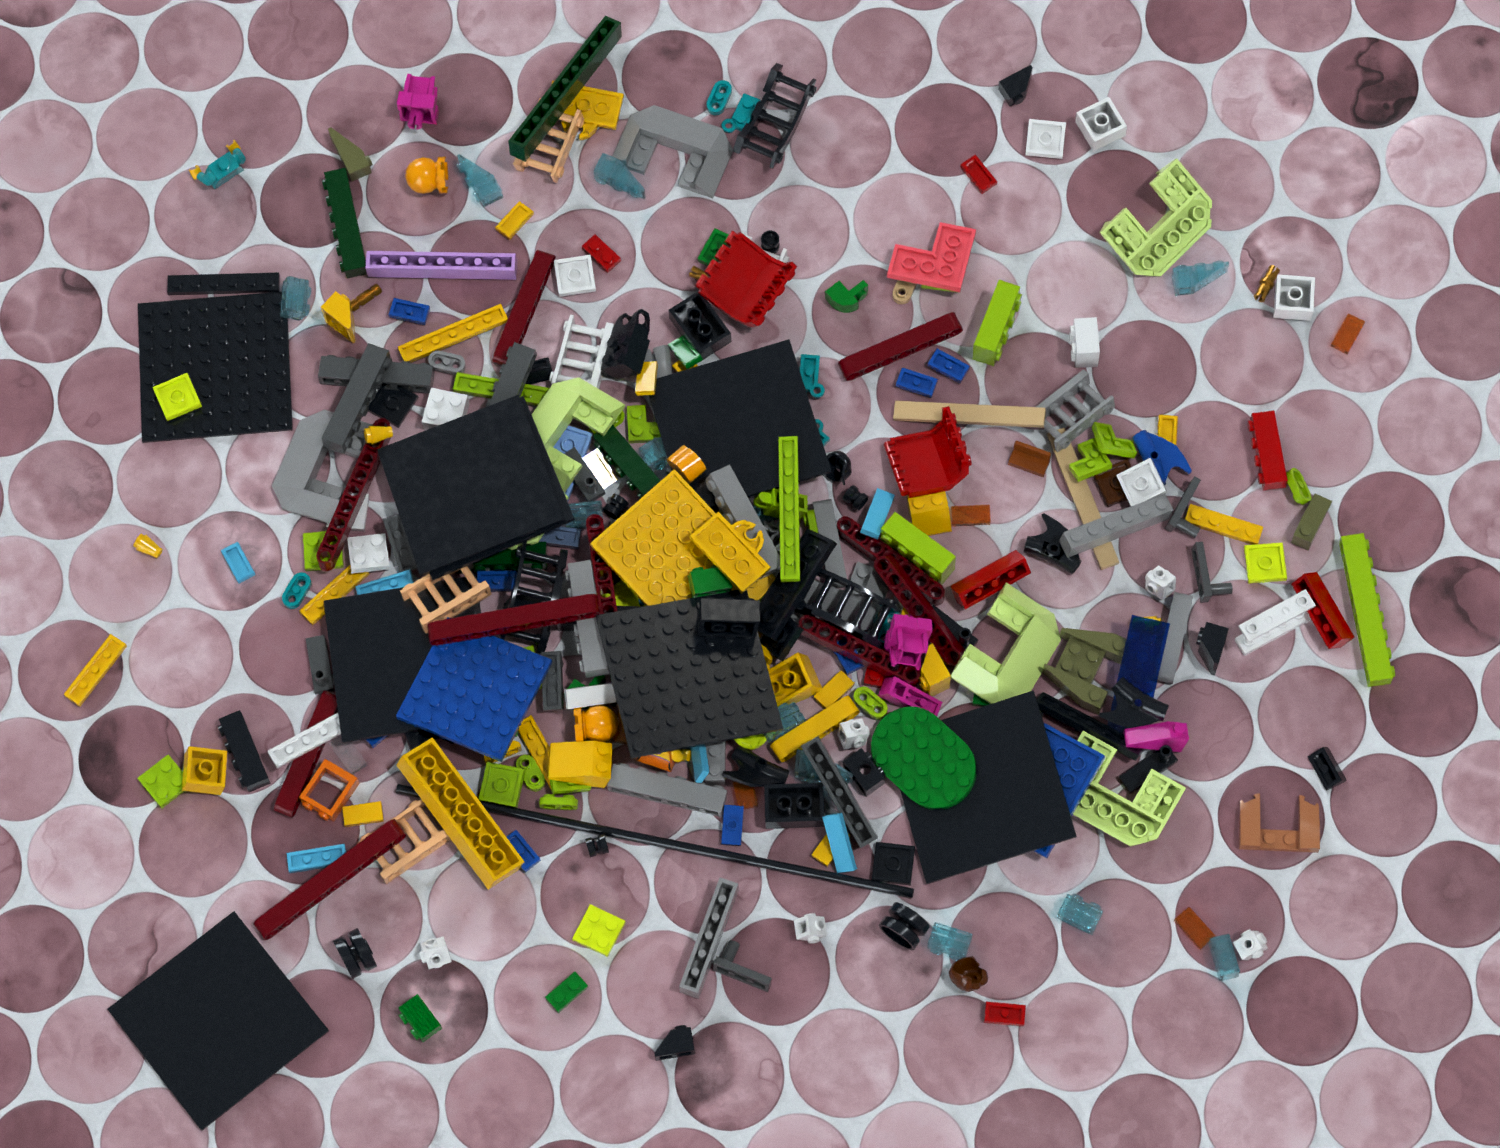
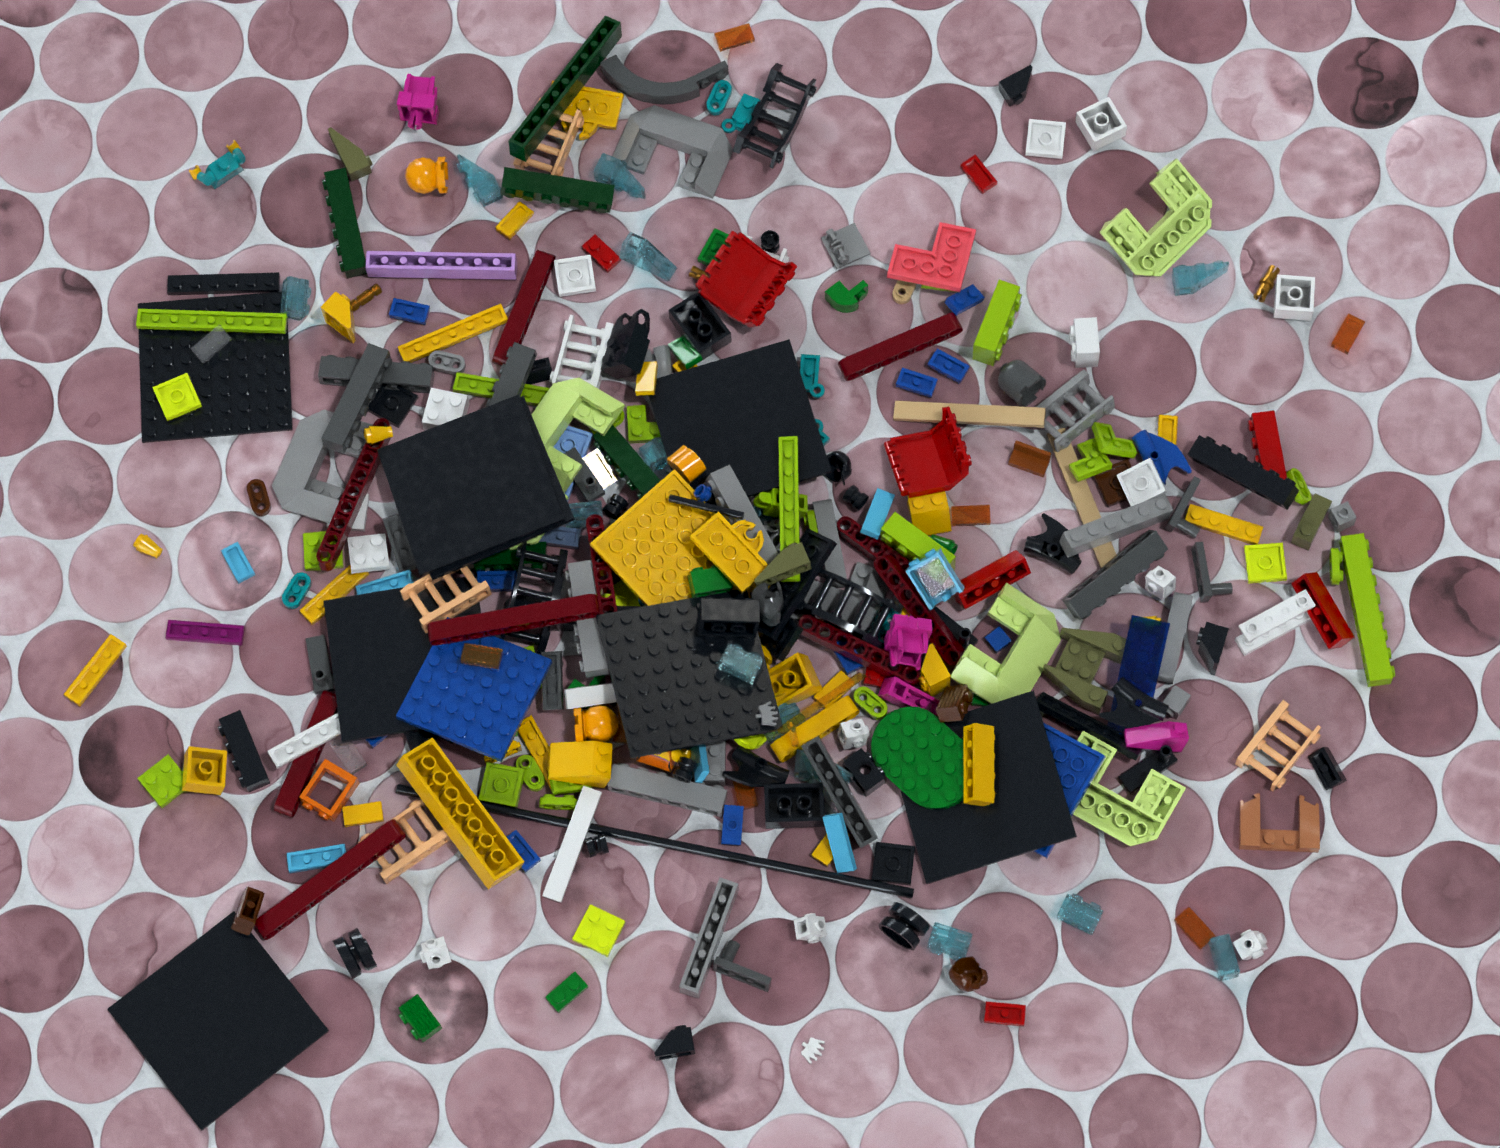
(205, 632): none -> magenta tile
(208, 320): none -> lime plate
(211, 343): none -> clear plate
(247, 910): none -> reddish brown brick
(259, 498): none -> reddish brown plate
(481, 656): none -> clear orange tile
(557, 190): none -> dark green brick
(572, 844): none -> white tile
(646, 256): none -> clear light blue slope
(660, 92): none -> dark grey arch
(685, 769): none -> black wheel
(702, 493): none -> blue plate
(706, 506): none -> black bar
(734, 37): none -> clear orange tile
(740, 663): none -> clear light blue brick
(766, 714): none -> light grey piece
(770, 603): none -> dark grey helmet
(786, 564): none -> olive slope
(790, 725): none -> clear yellow piece
(811, 1049): none -> white piece
(845, 245): none -> light grey hinge
(934, 578): none -> window
(948, 544): none -> green cone
(954, 703): none -> reddish brown brick
(964, 299): none -> blue plate
(978, 764): none -> yellow brick
(997, 639): none -> blue tile
(1020, 382): none -> dark grey cylinder
(1115, 574): none -> dark grey brick
(1177, 701): none -> light grey brick
(1243, 472): none -> black brick
(1259, 743): none -> light nougat fence
(1335, 559): none -> lime plate
(1342, 517): none -> light grey brick

